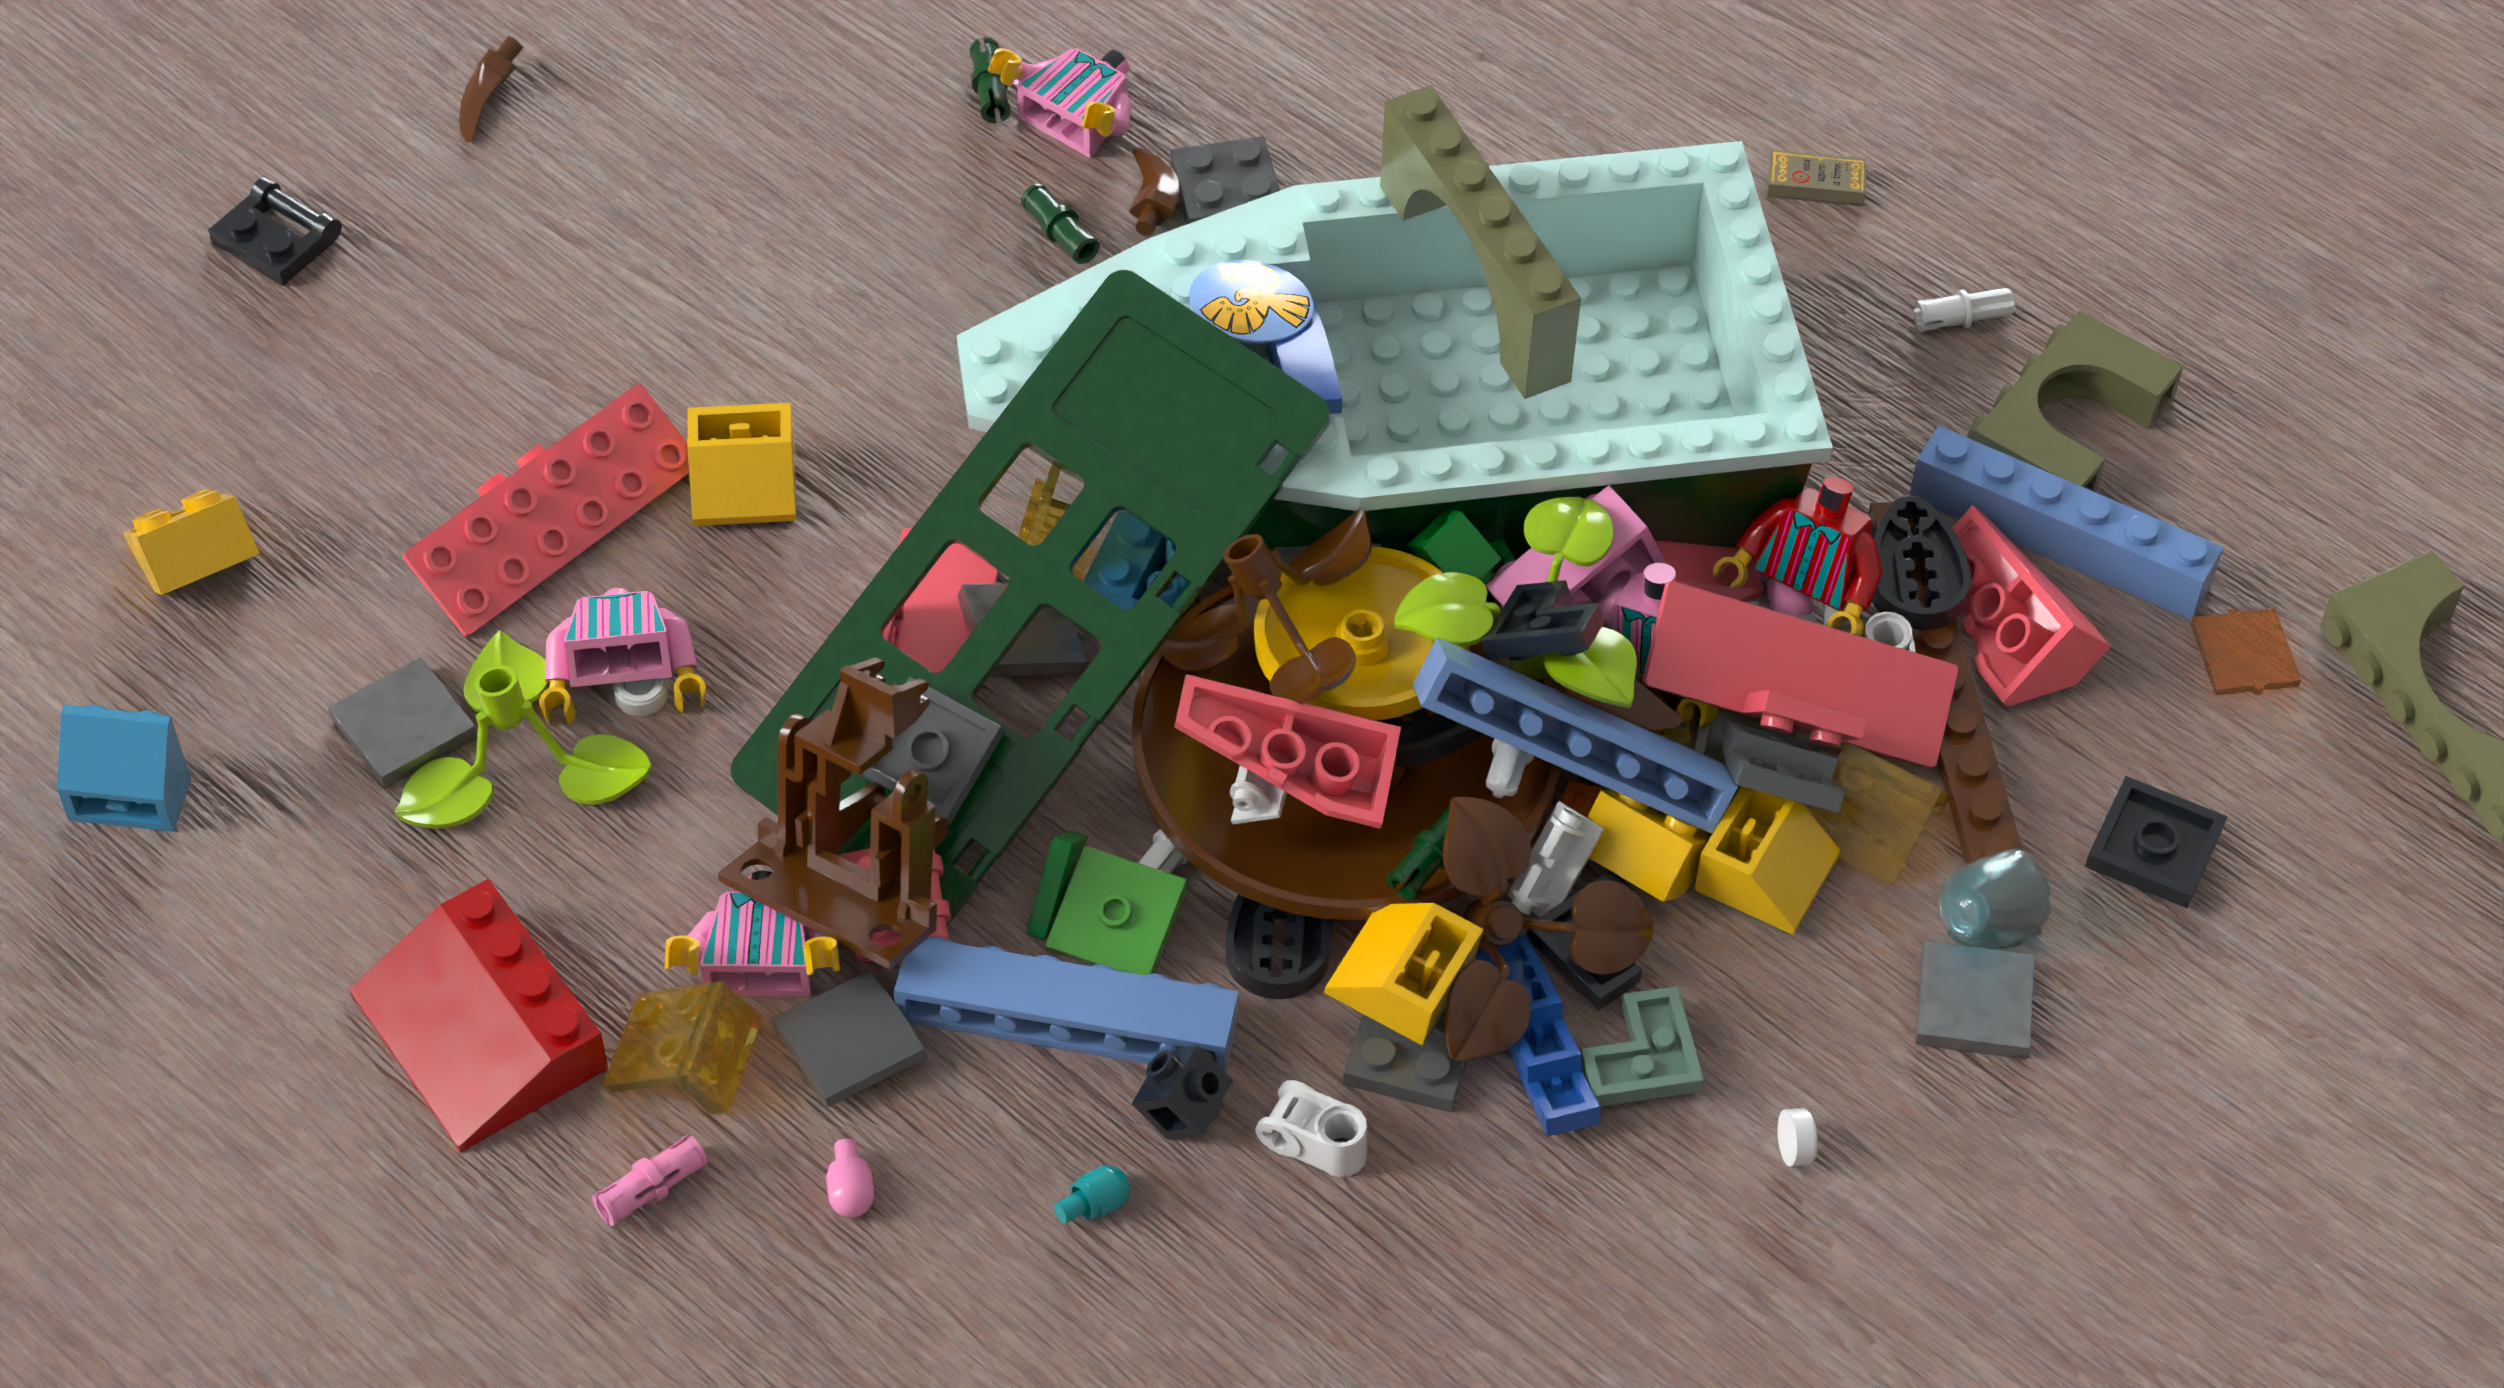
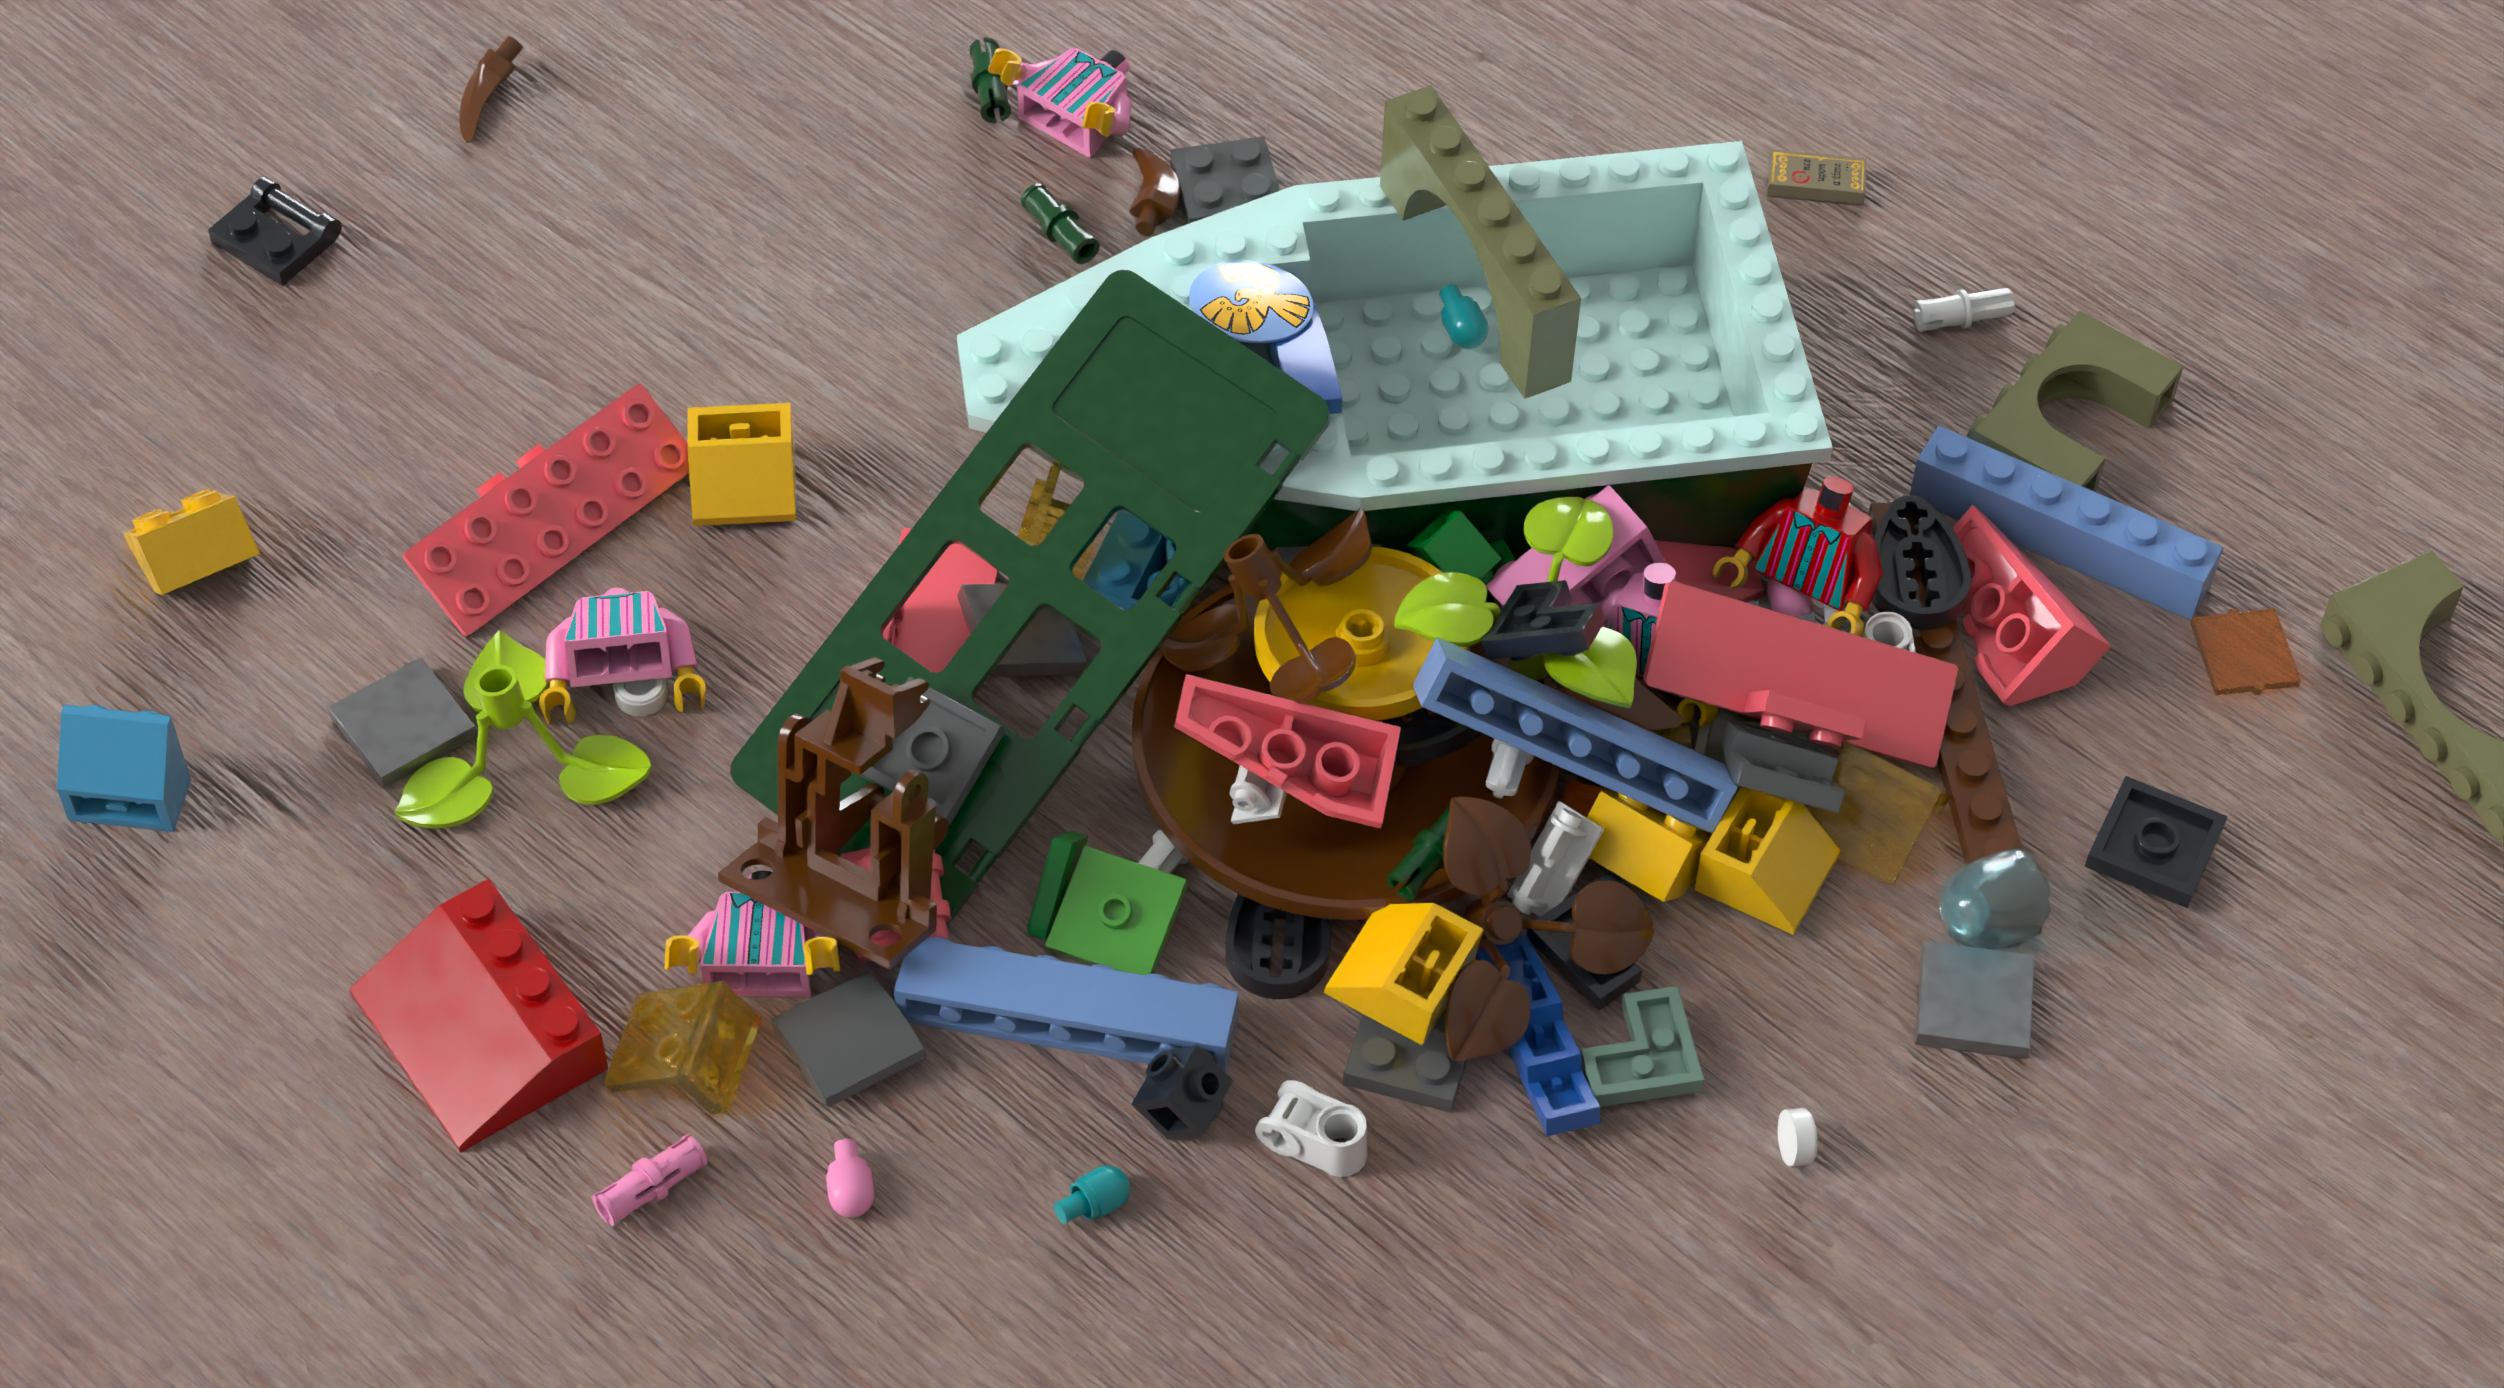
(1462, 318): none -> teal cylinder

